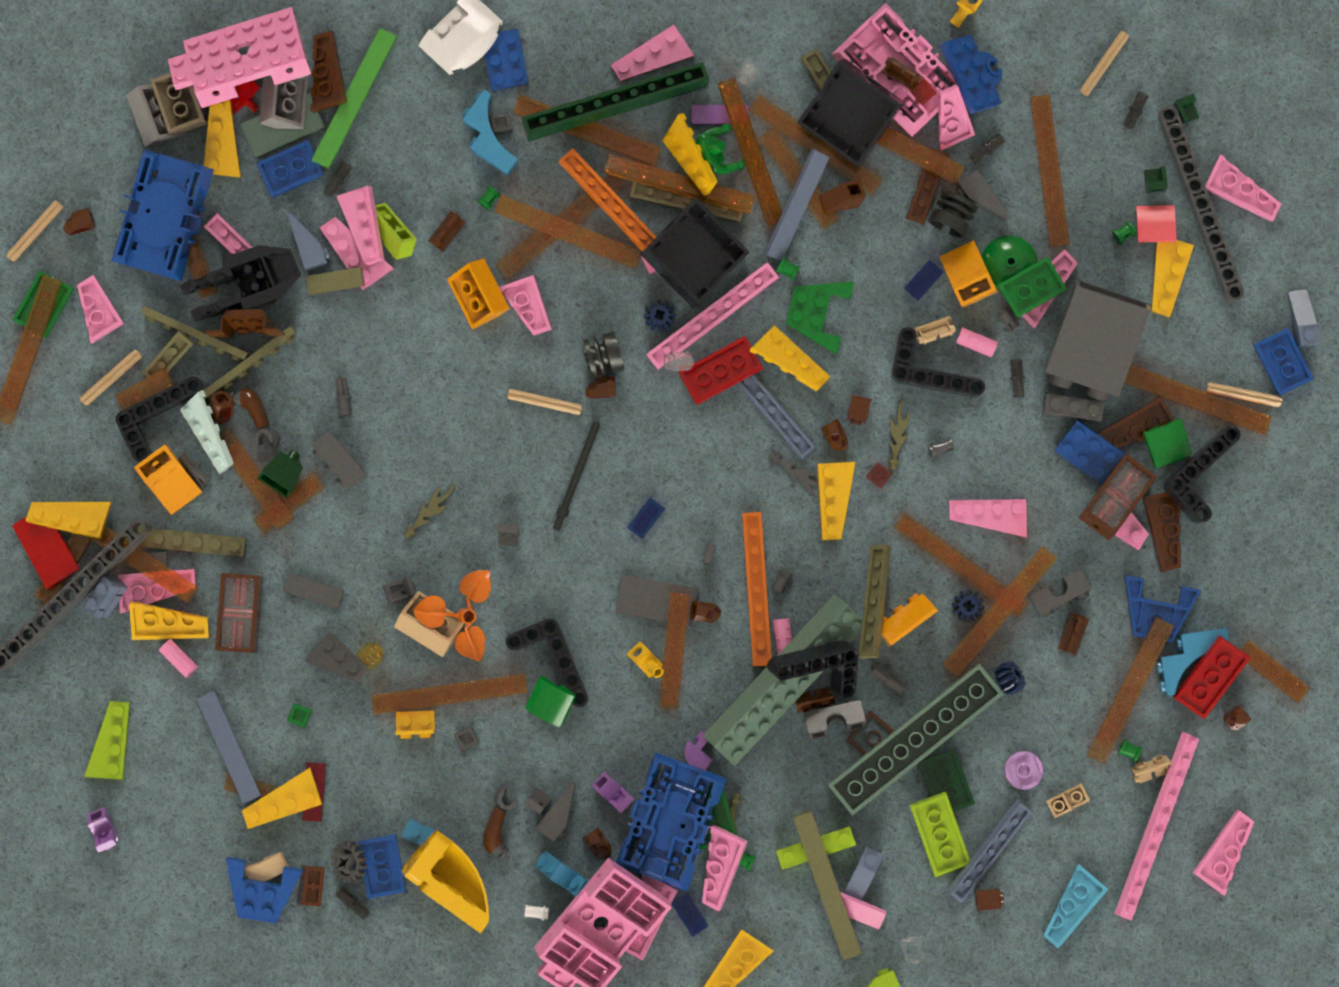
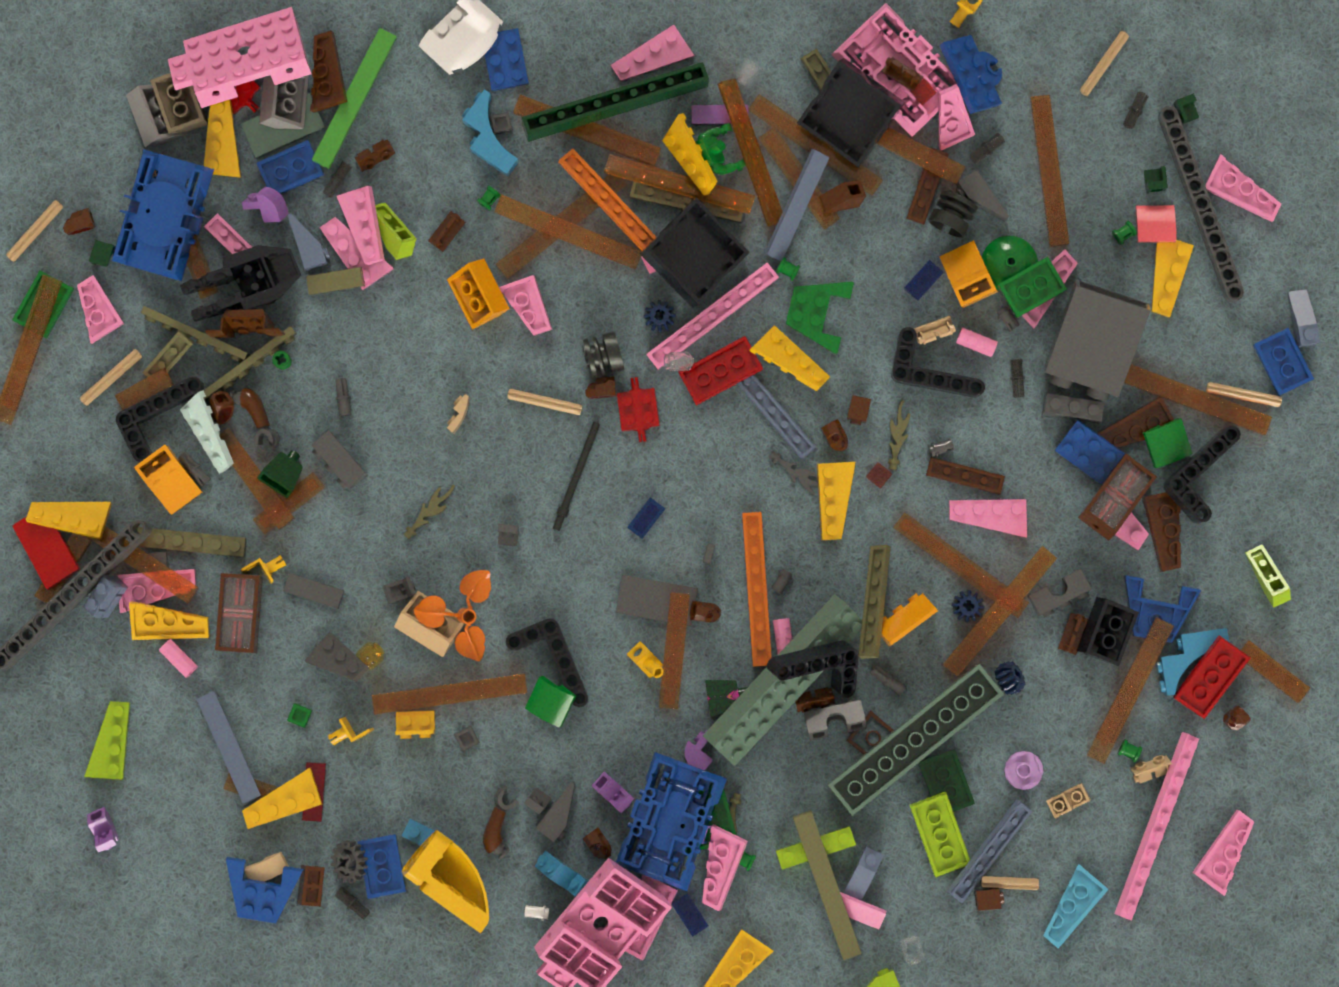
(101, 253): none -> dark green panel
(267, 568): none -> yellow bracket
(270, 203): none -> medium lavender brick
(279, 354): none -> green bush
(346, 731): none -> yellow bracket
(382, 151): none -> reddish brown hinge
(461, 407): none -> tan slope
(638, 409): none -> red plate
(722, 695): none -> dark green torso
(965, 475): none -> reddish brown tile
(1010, 883): none -> tan axle
(1107, 631): none -> black slope
(1269, 576): none -> lime slope

